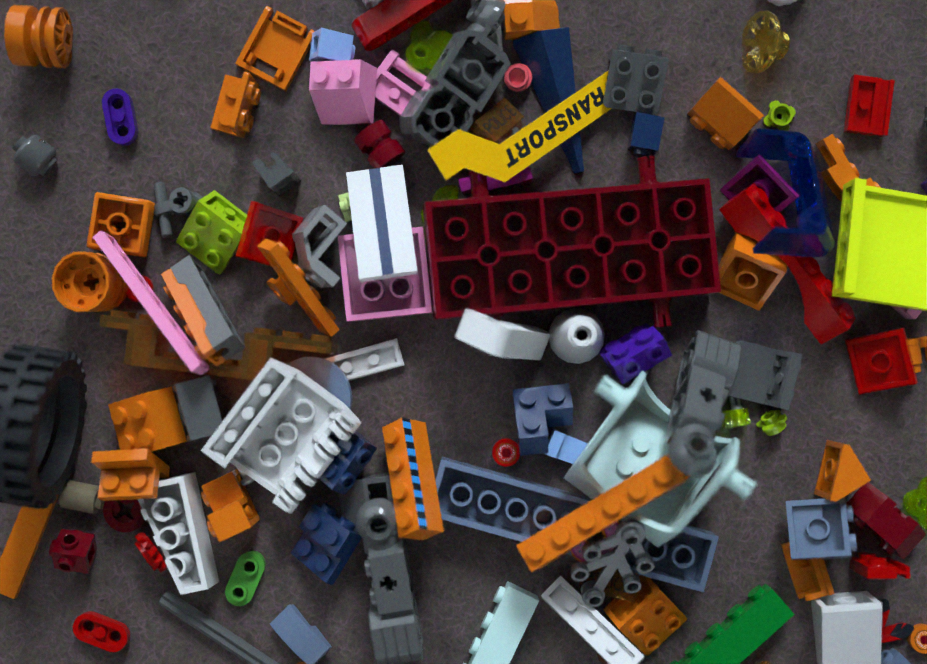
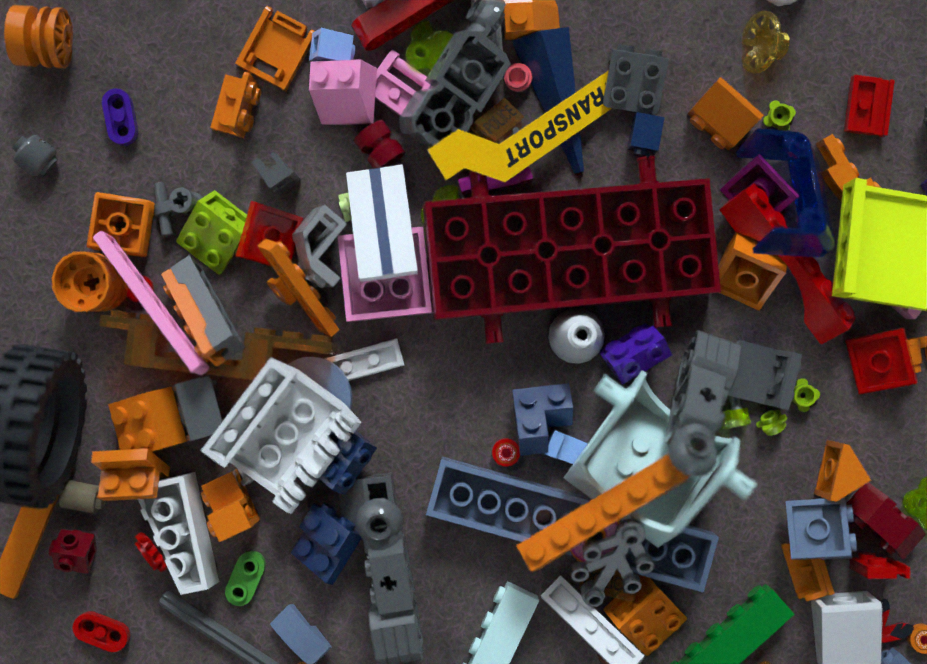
(124, 523): dark red gear -> none
(412, 479): orange brick -> none
(502, 337): white beam -> none
(811, 395): none -> lime plate

